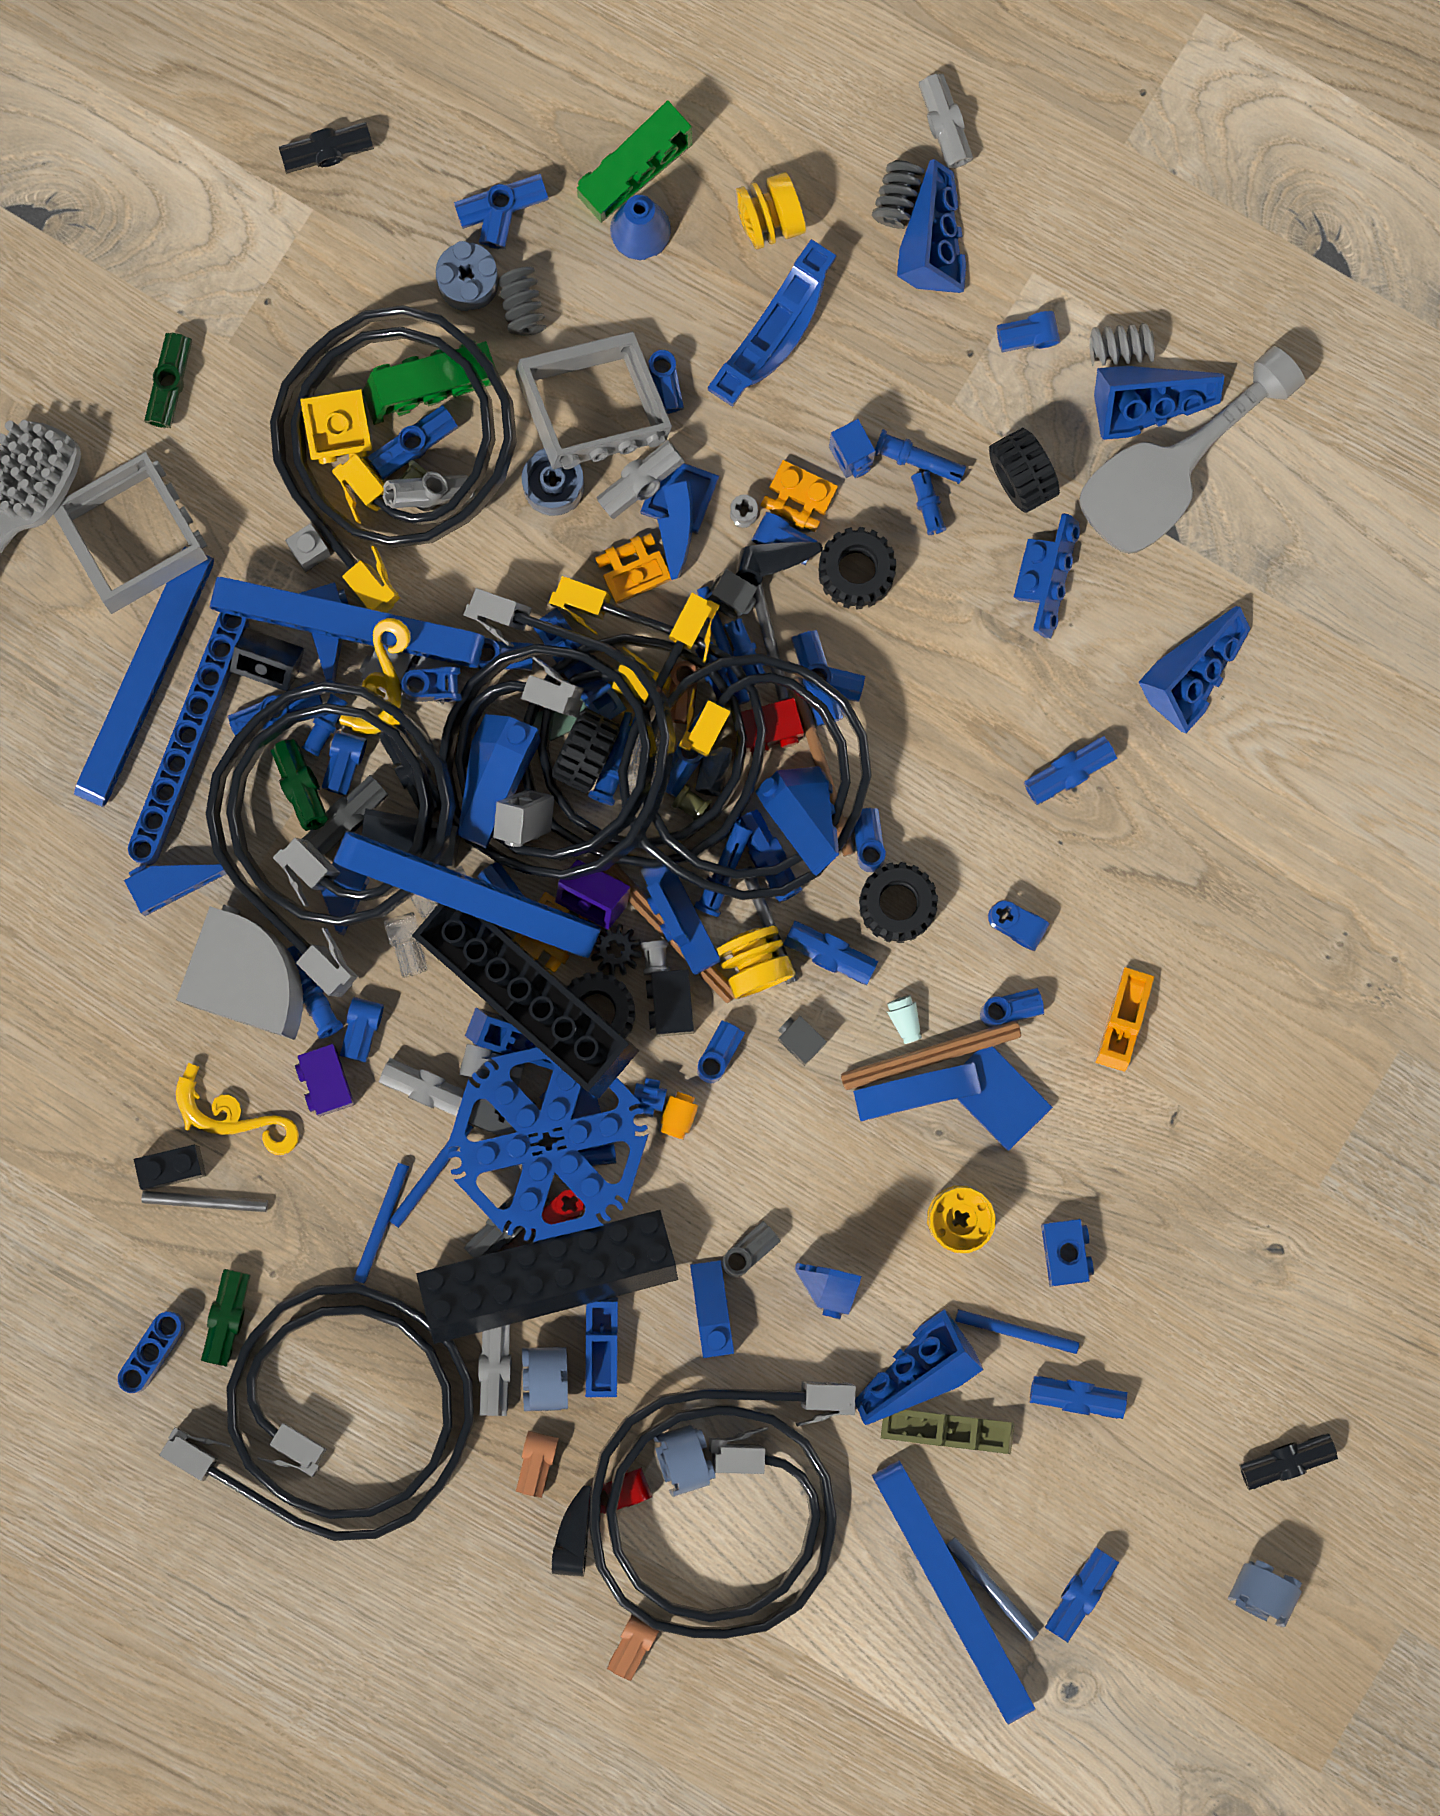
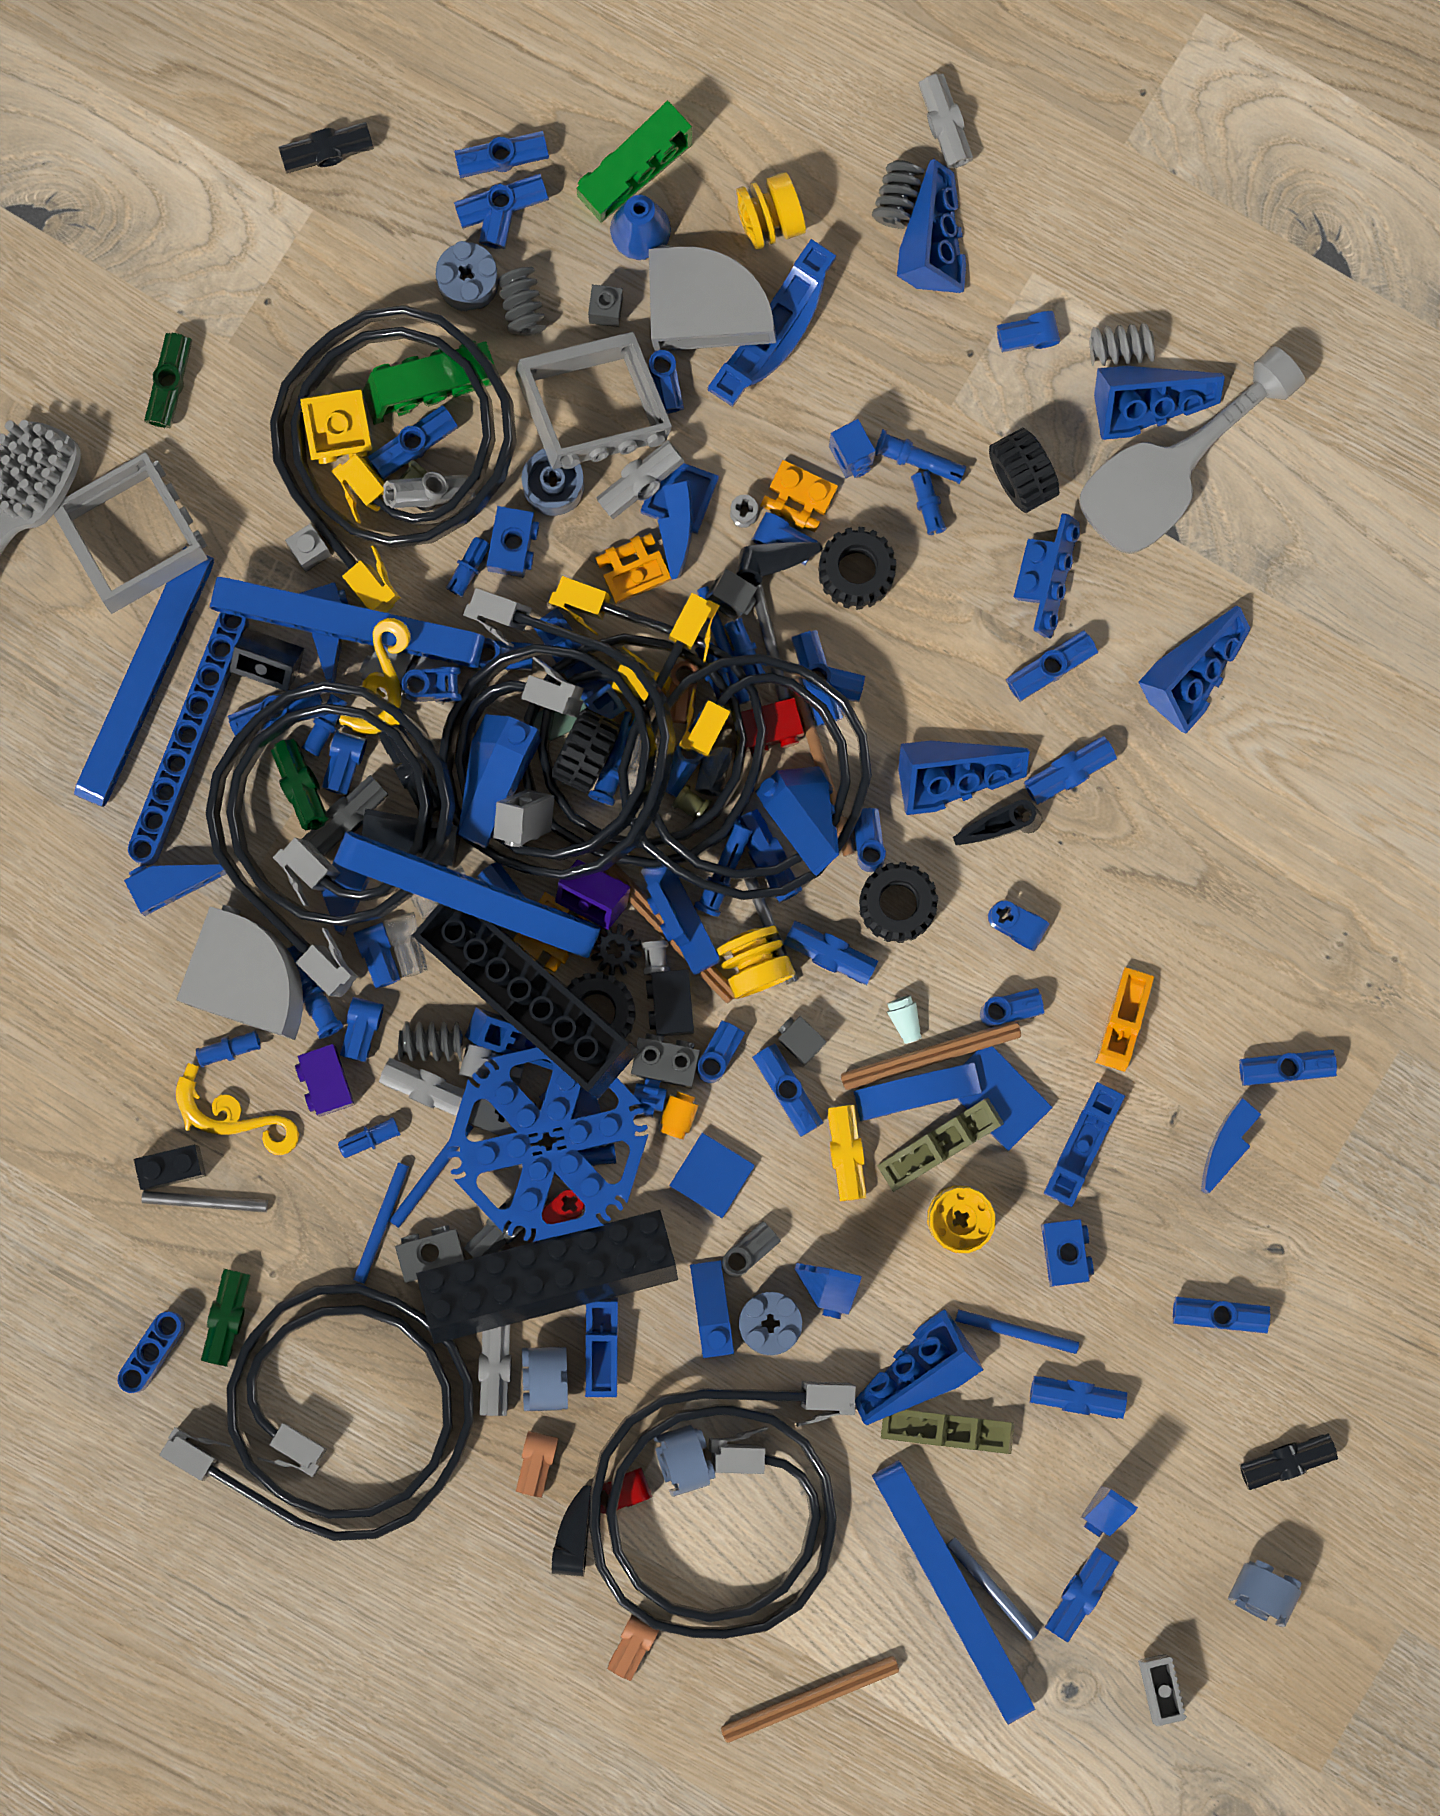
(228, 1048): none -> blue pin
(368, 1138): none -> blue axle
(375, 948): none -> blue piece
(410, 1251): none -> dark grey brick
(430, 1041): none -> dark grey piece
(468, 566): none -> blue axle
(481, 158): none -> blue piece
(511, 523): none -> blue brick
(605, 305): none -> dark grey brick
(665, 1061): none -> dark grey brick
(705, 301): none -> light grey brick
(712, 1175): none -> blue tile
(777, 1071): none -> blue piece
(783, 1336): none -> sand blue brick
(809, 1699): none -> medium nougat axle
(846, 1153): none -> yellow piece
(940, 1144): none -> olive slope
(945, 771): none -> blue wedge
(1001, 823): none -> black piece
(1068, 655): none -> blue piece
(1083, 1144): none -> blue slope
(1107, 1512): none -> blue slope
(1162, 1690): none -> light grey brick
(1201, 1314): none -> blue piece
(1228, 1144): none -> blue slope
(1307, 1066): none -> blue piece

